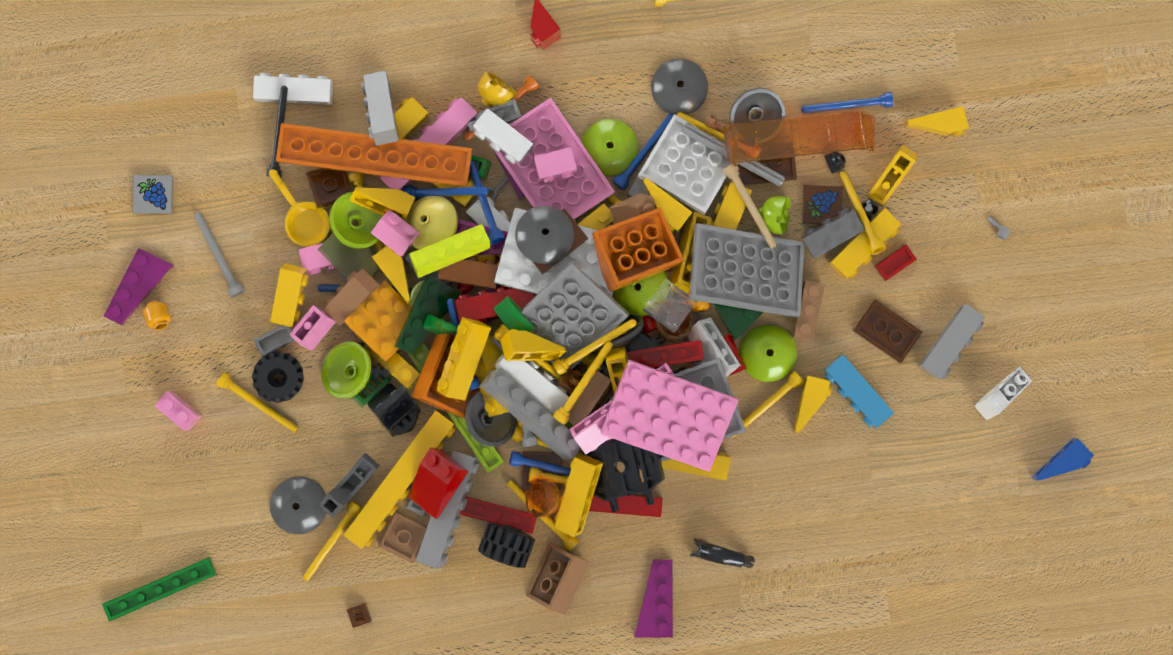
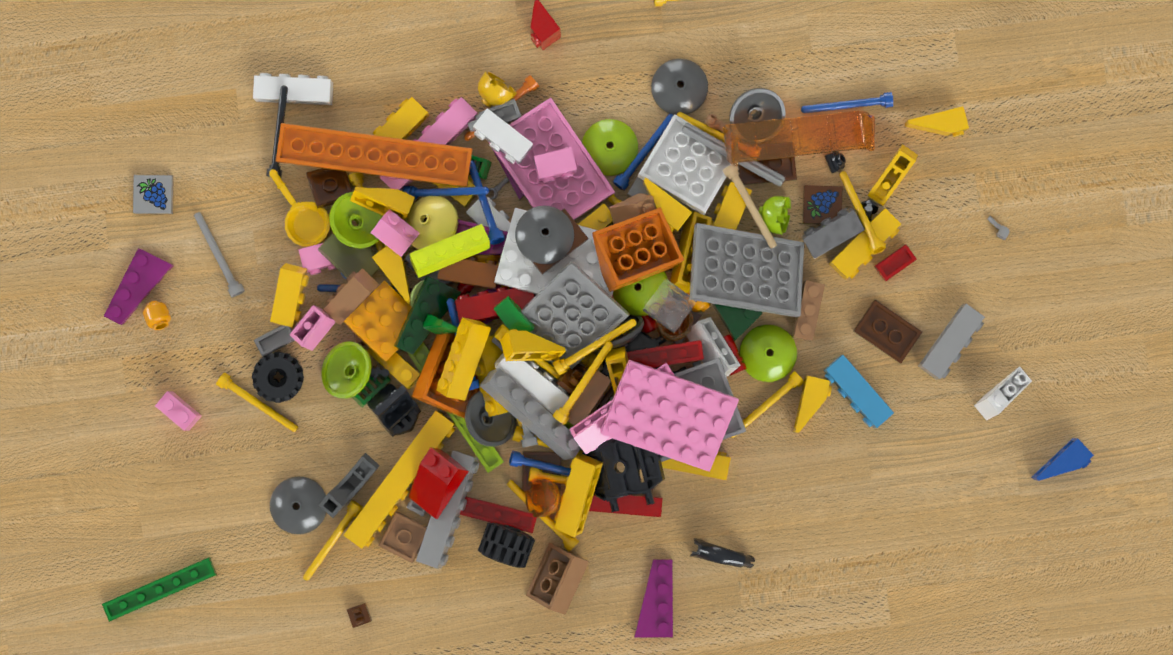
(380, 107): brick -> none

